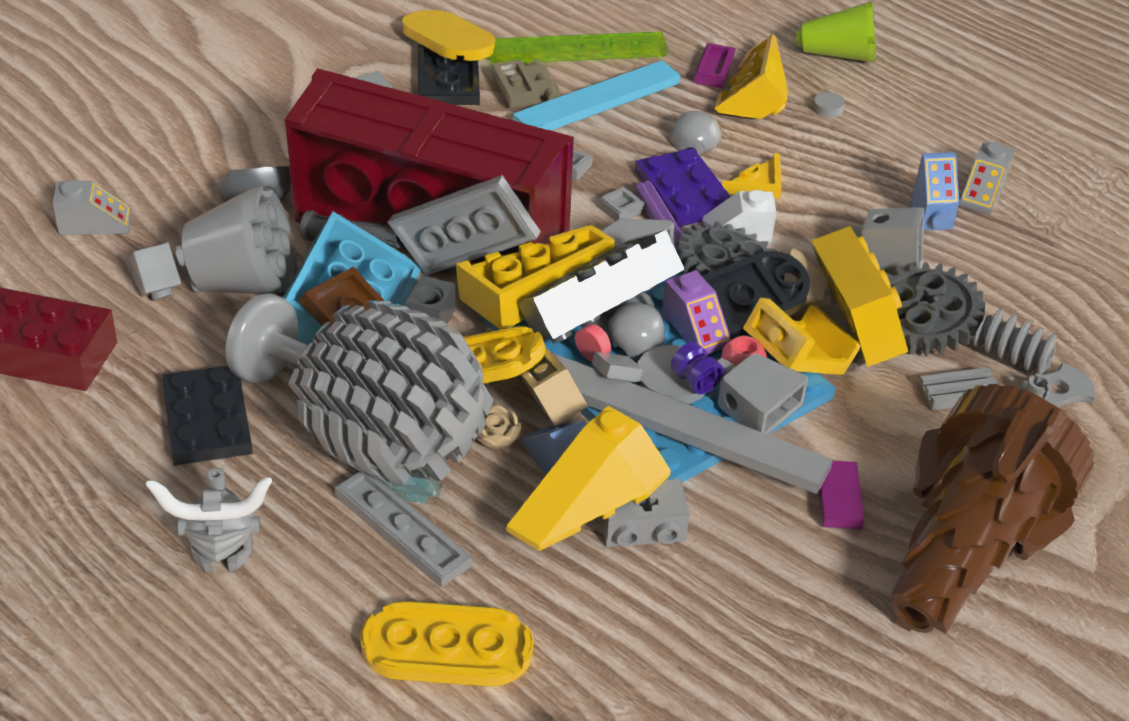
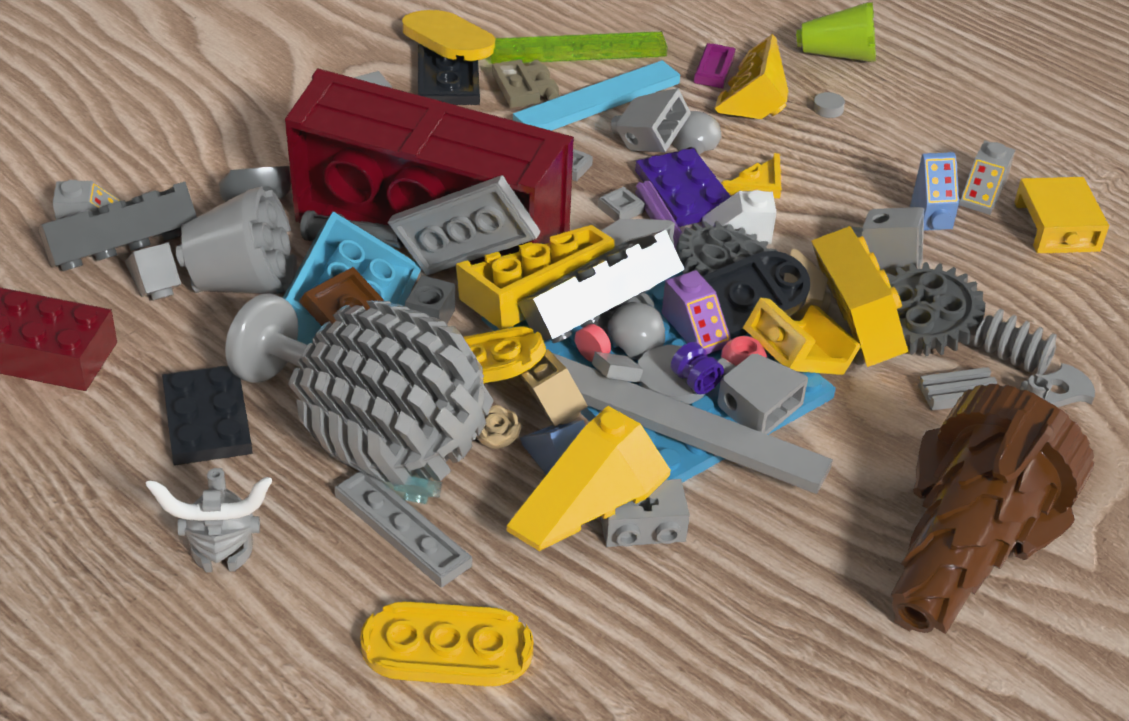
(117, 226): none -> dark grey wedge
(652, 121): none -> light grey torso
(842, 497): magenta tile -> none
(1063, 214): none -> yellow panel

